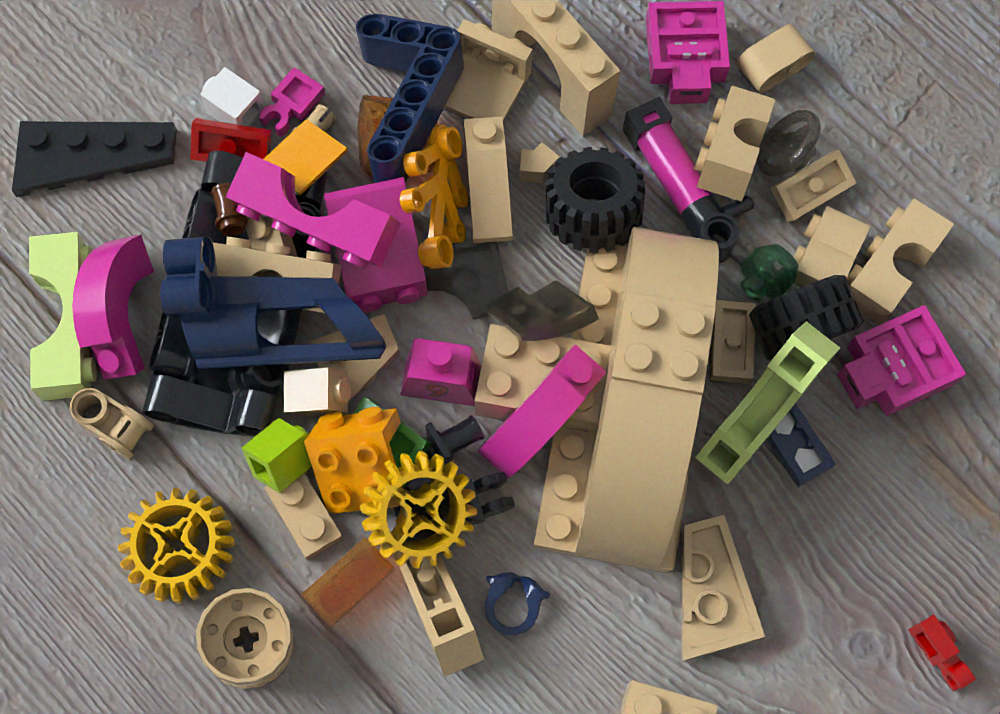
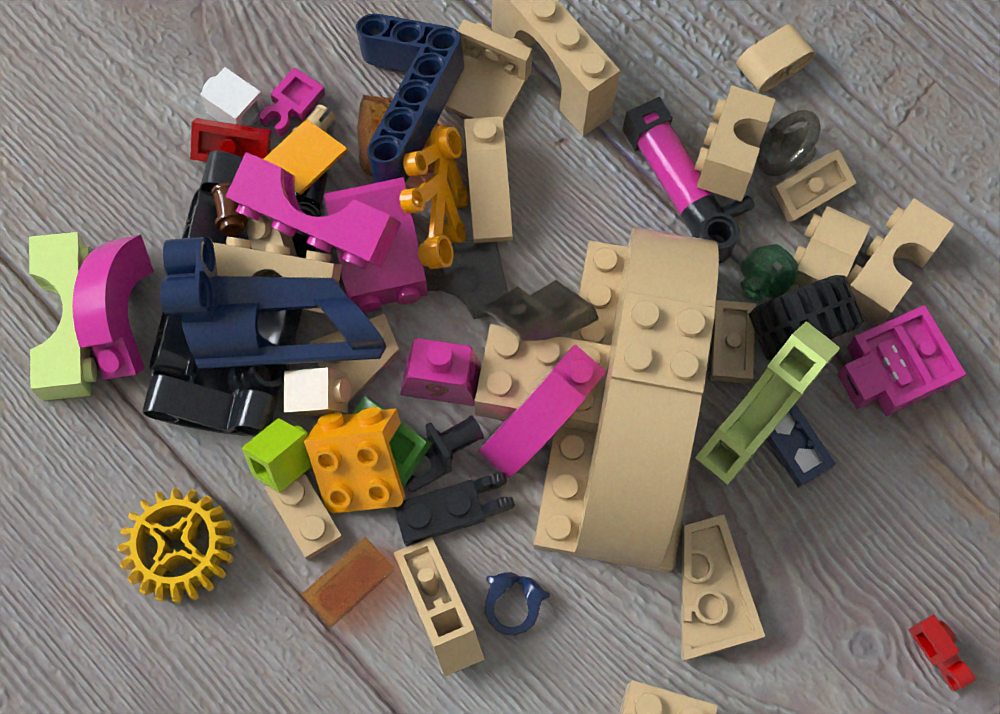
(74, 151): black wing -> none
(114, 426): tan piece -> none
(223, 627): tan wheel -> none
(410, 523): yellow gear -> none
(536, 163): tan piece -> none
(594, 176): black tyre -> none
(687, 48): dark pink piece -> none

